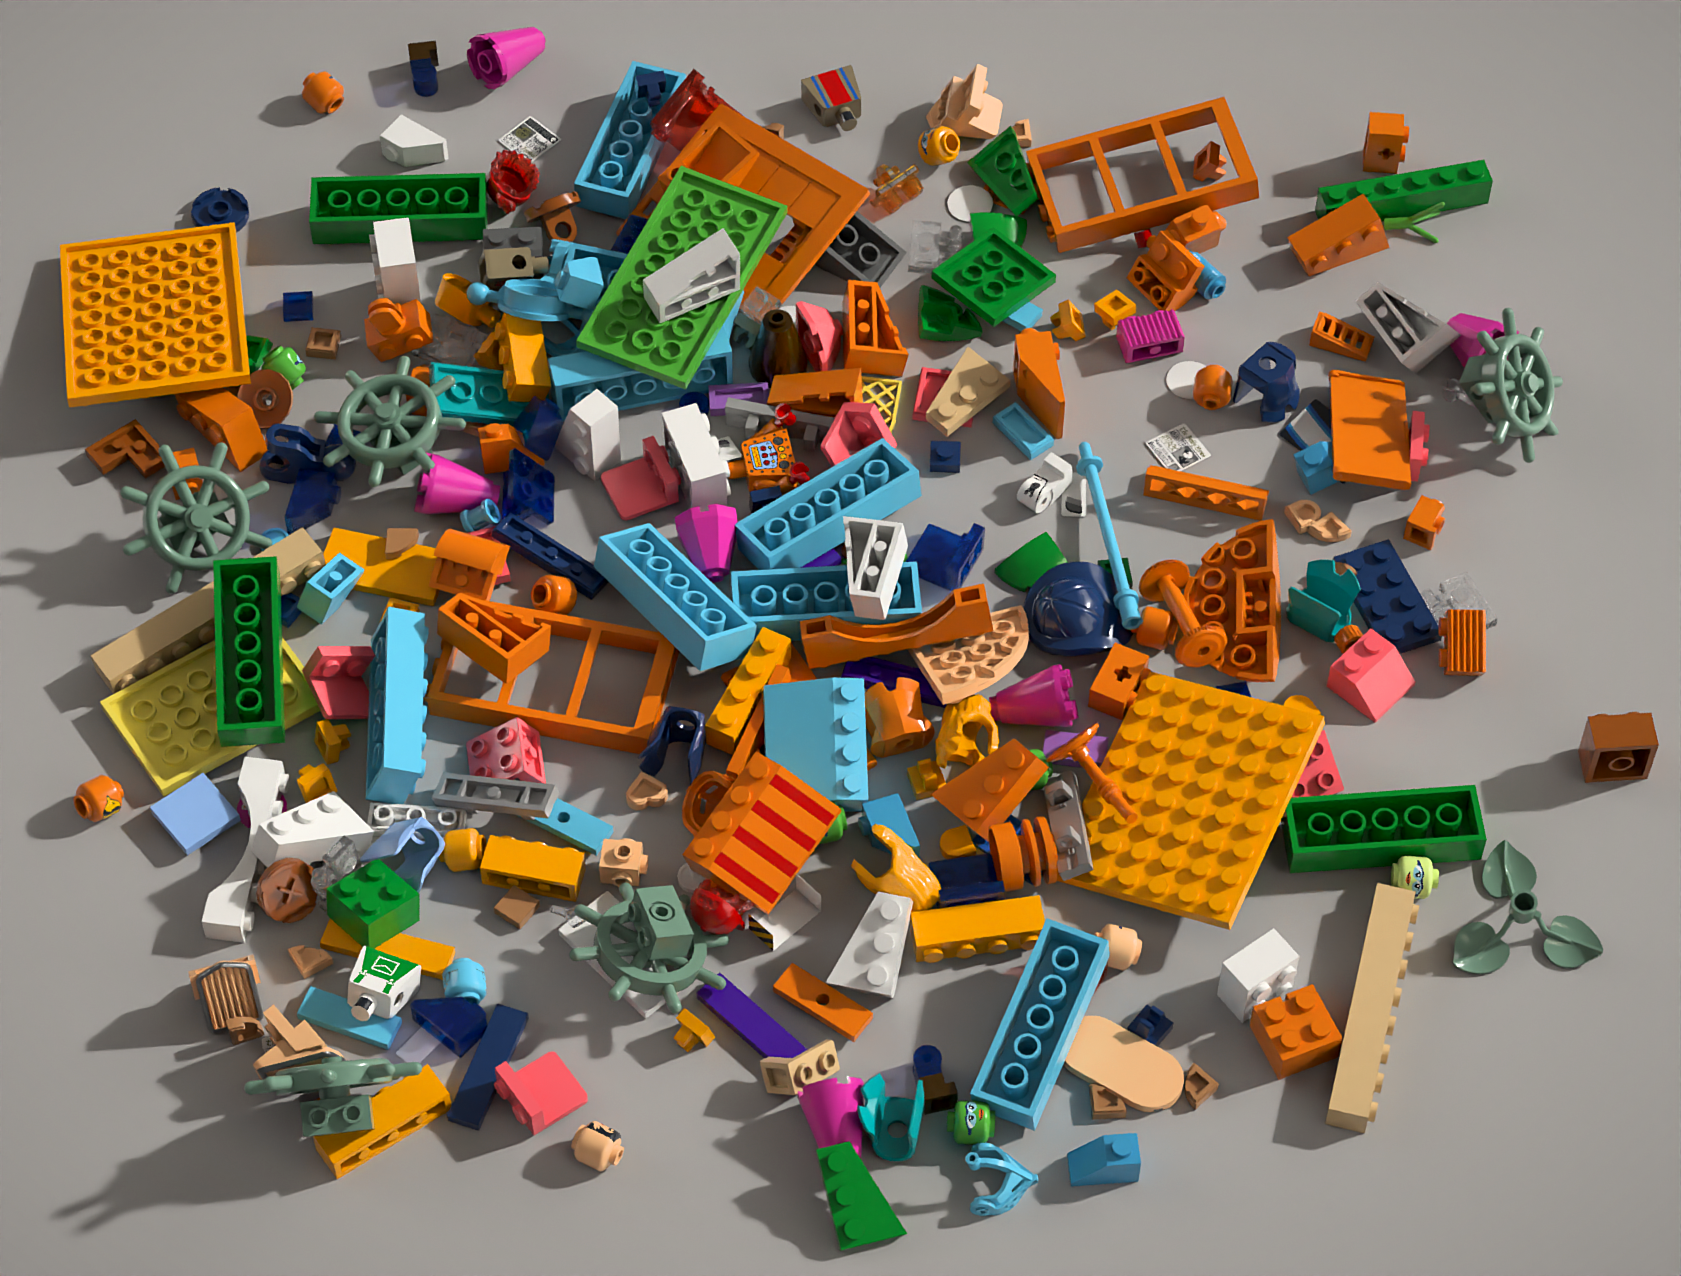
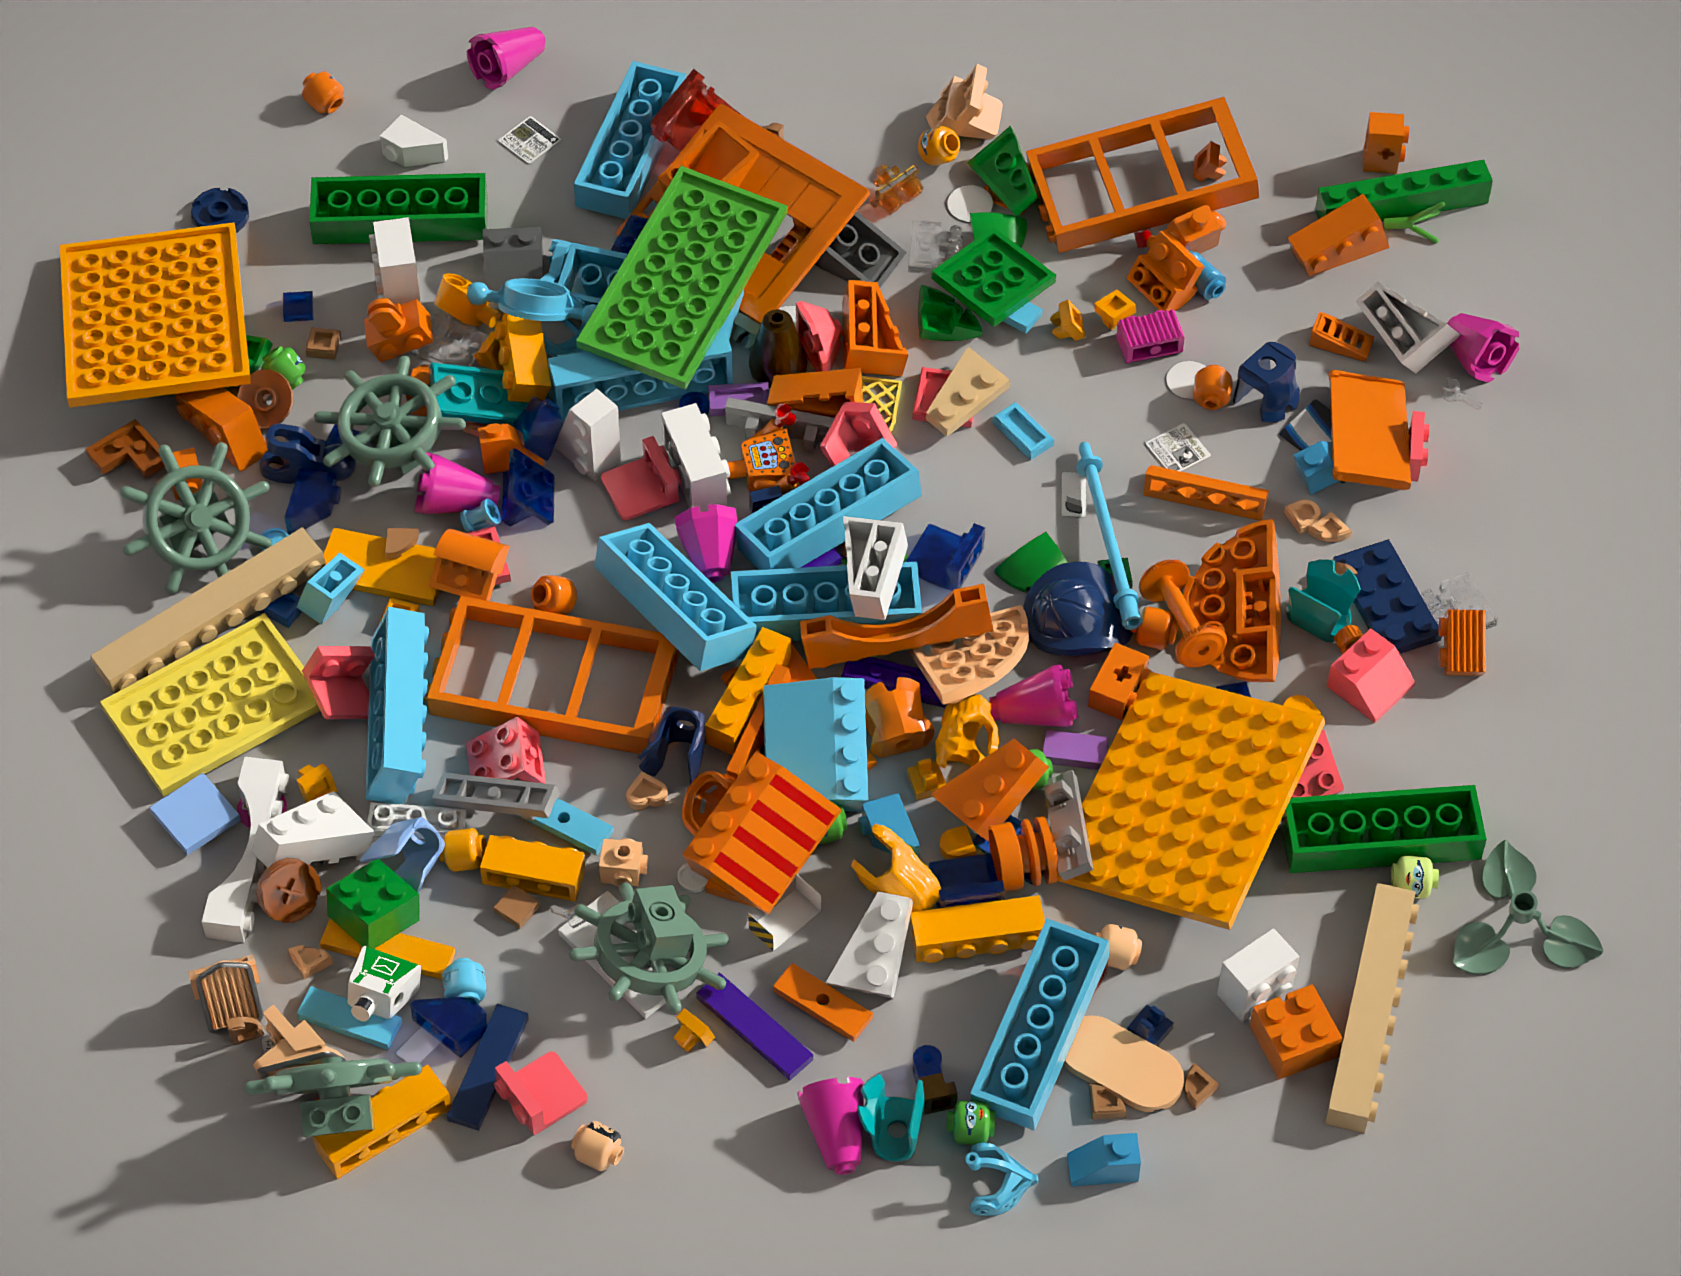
(98, 798): orange head -> none
(248, 651): green brick -> none
(331, 740): light orange tile -> none
(338, 863): clear plate -> none
(423, 58): clear blue leg -> none
(492, 638): orange wedge -> none
(497, 265): dark tan torso -> none
(511, 180): clear red hair -> none
(549, 554): dark blue tile -> none
(555, 212): dark orange tile -> none
(580, 283): medium azure slope -> none
(651, 87): dark blue tile -> none
(694, 278): white wedge -> none
(718, 910): red hair -> none
(728, 449): white sticker -> none
(759, 304): clear tile -> none
(791, 1074): tan bracket -> none
(833, 97): dark tan torso -> none
(854, 1199): green wing -> none
(945, 456): dark blue plate -> none
(1023, 133): light nougat tile -> none
(1039, 378): orange slope -> none
(1046, 484): white leg -> none
(1106, 787): orange dish -> none
(1425, 522): orange brick -> none
(1509, 388): sand green piece -> none
(1618, 747): dark orange brick -> none

